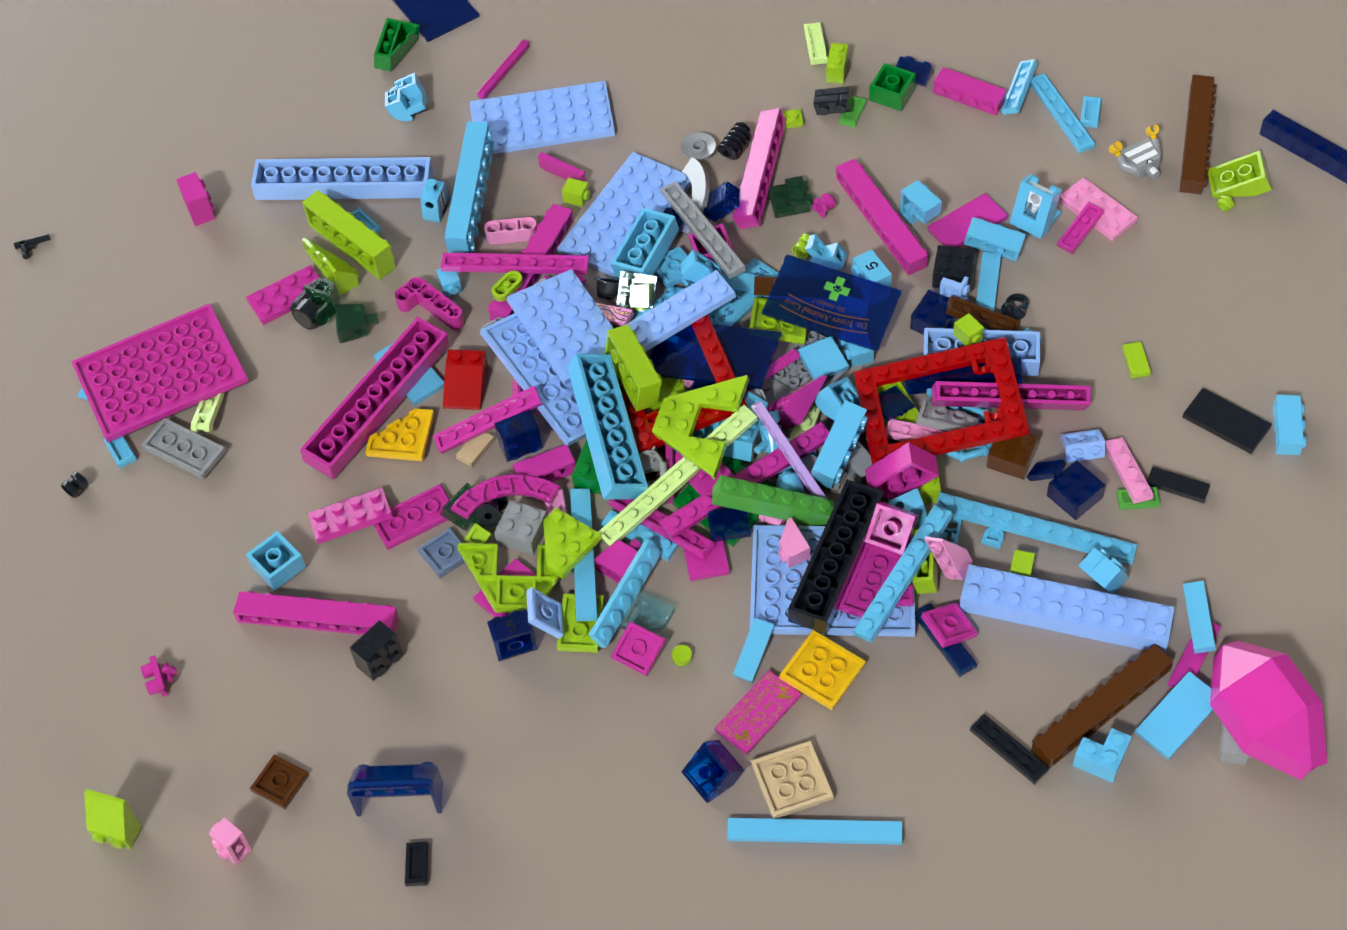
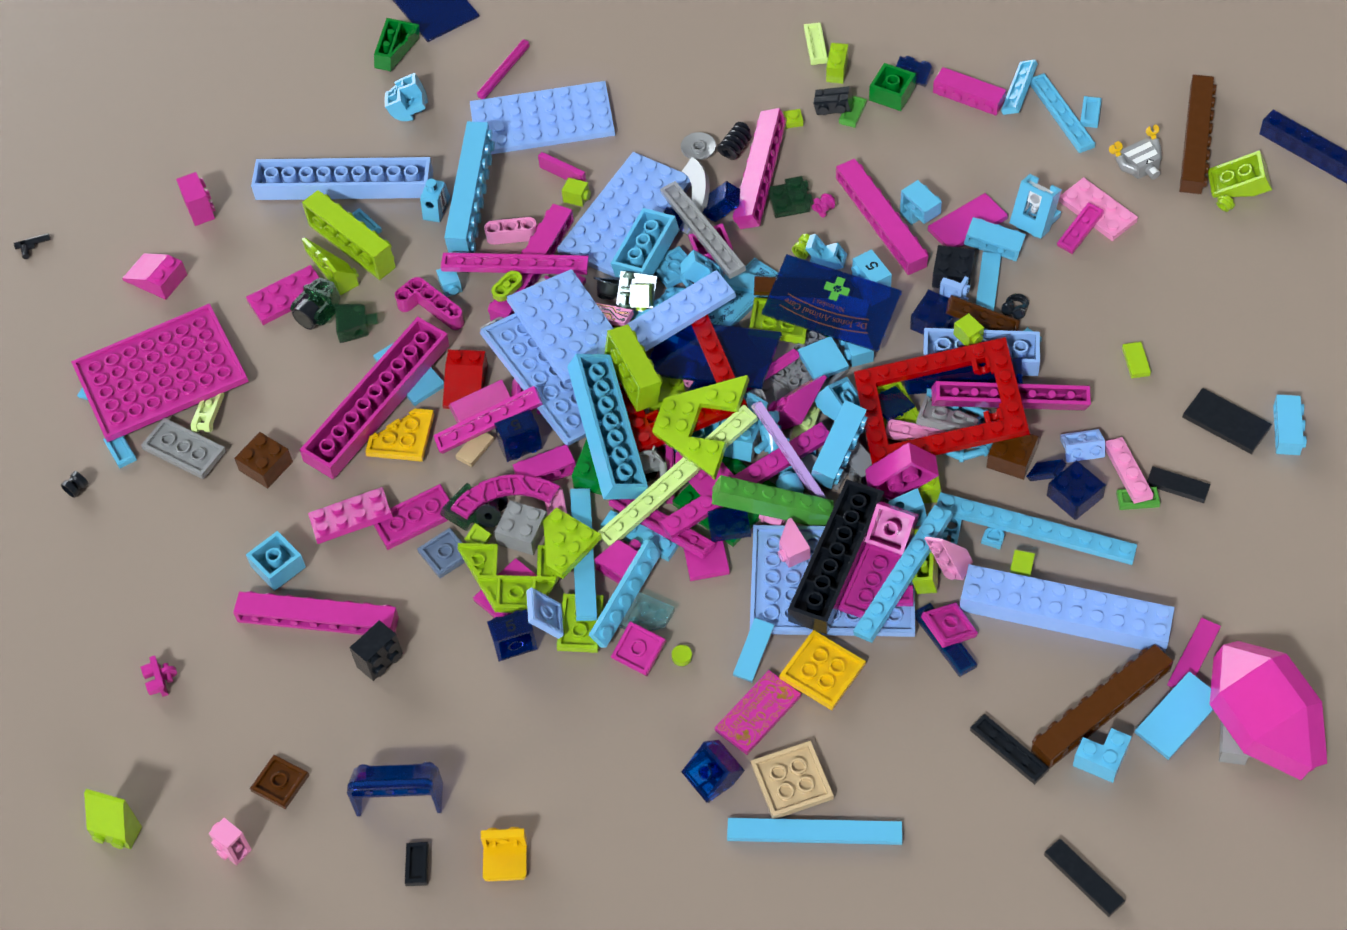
(156, 274): none -> dark pink slope
(263, 460): none -> reddish brown brick
(479, 401): none -> dark pink brick
(504, 854): none -> yellow bracket
(1084, 877): none -> black tile
(1106, 572): medium azure brick -> none
(1199, 617): medium azure tile -> none

